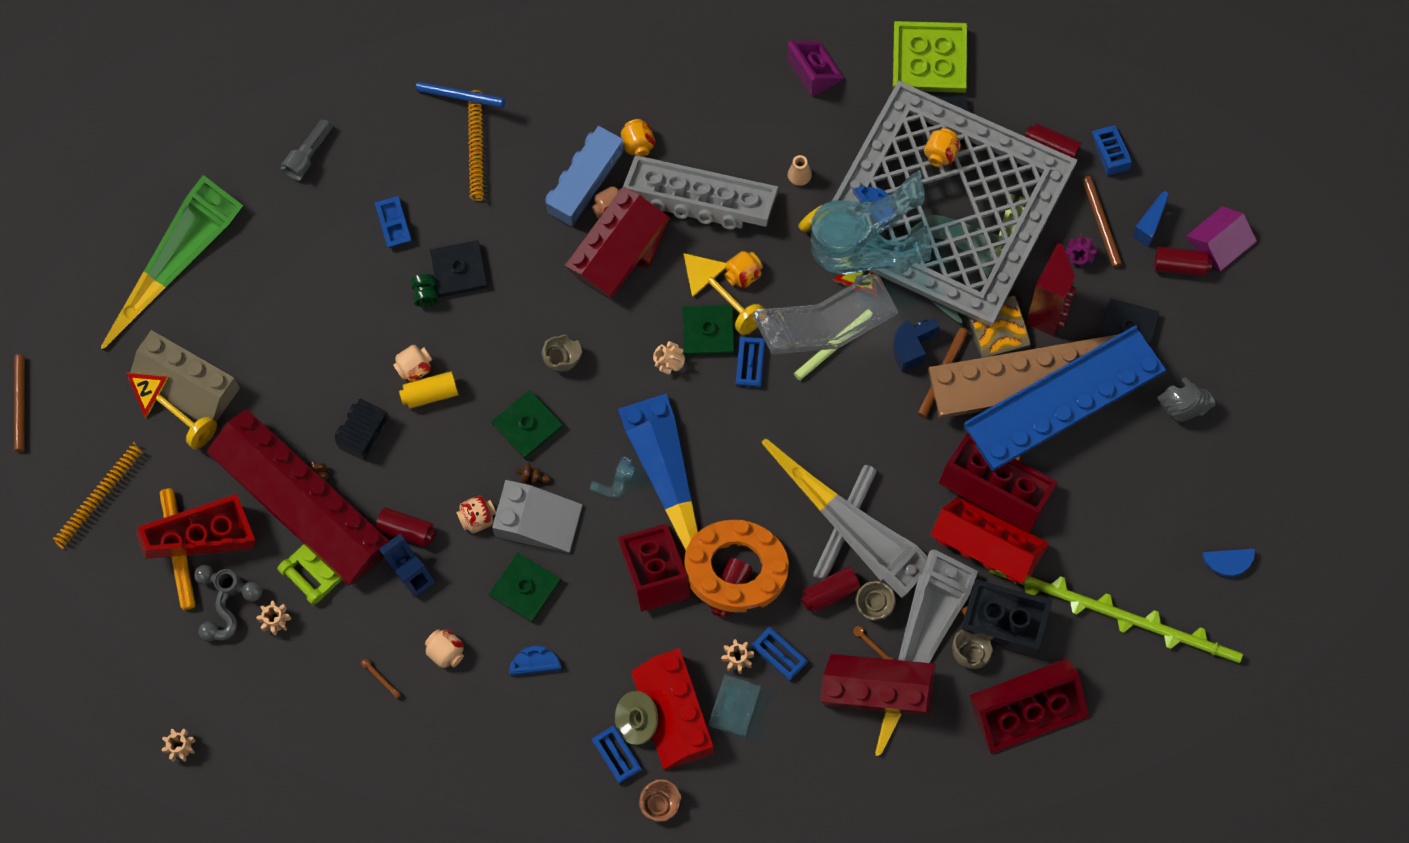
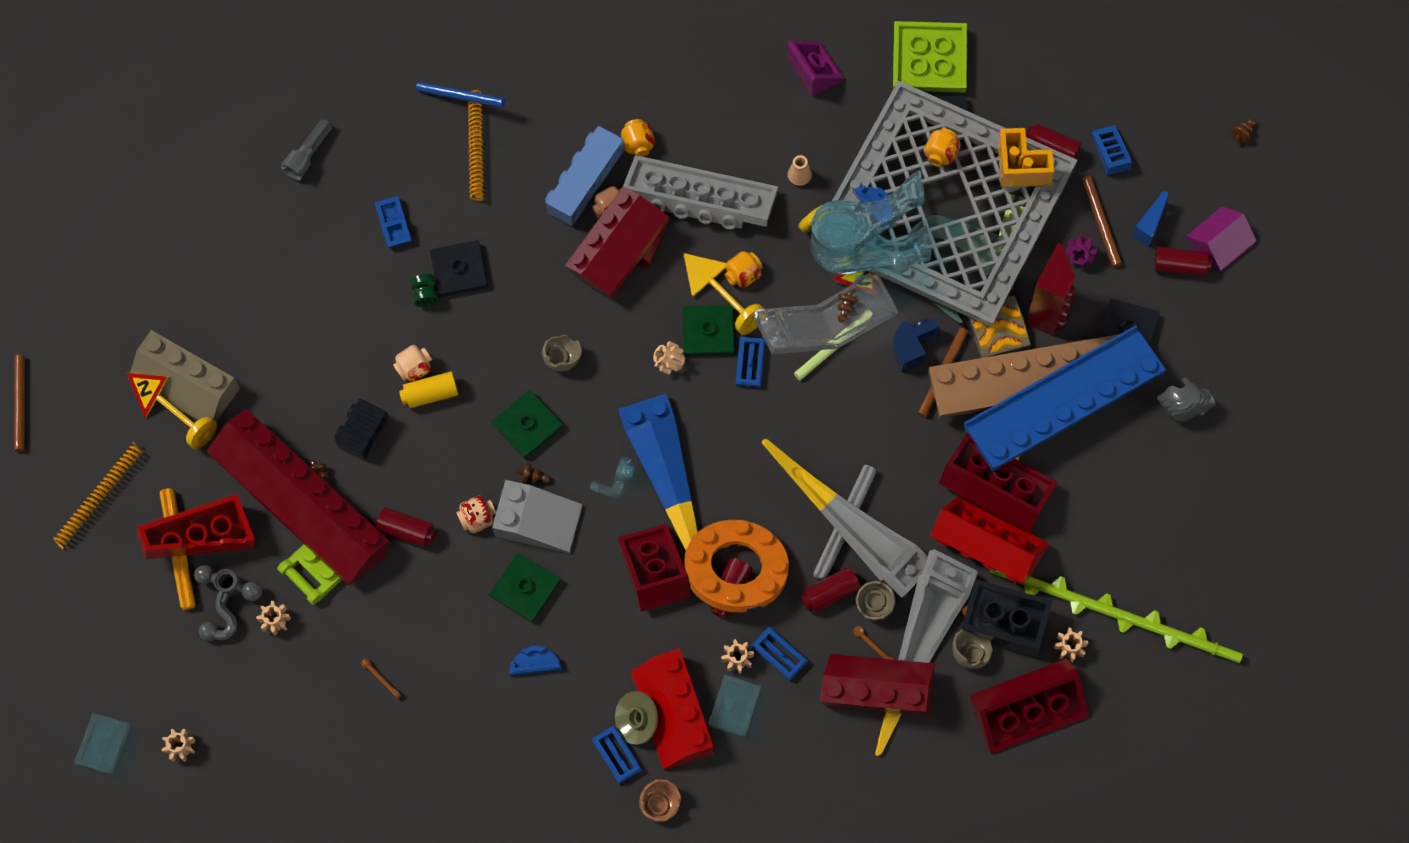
(102, 744): none -> clear light blue plate
(197, 223): bright green plate -> none
(406, 566): dark blue brick -> none
(444, 648): light nougat head -> none
(844, 307): none -> reddish brown hair
(1022, 166): none -> light orange brick
(1066, 650): none -> light nougat gear
(1229, 562): blue tile -> none
(1243, 131): none -> reddish brown hair

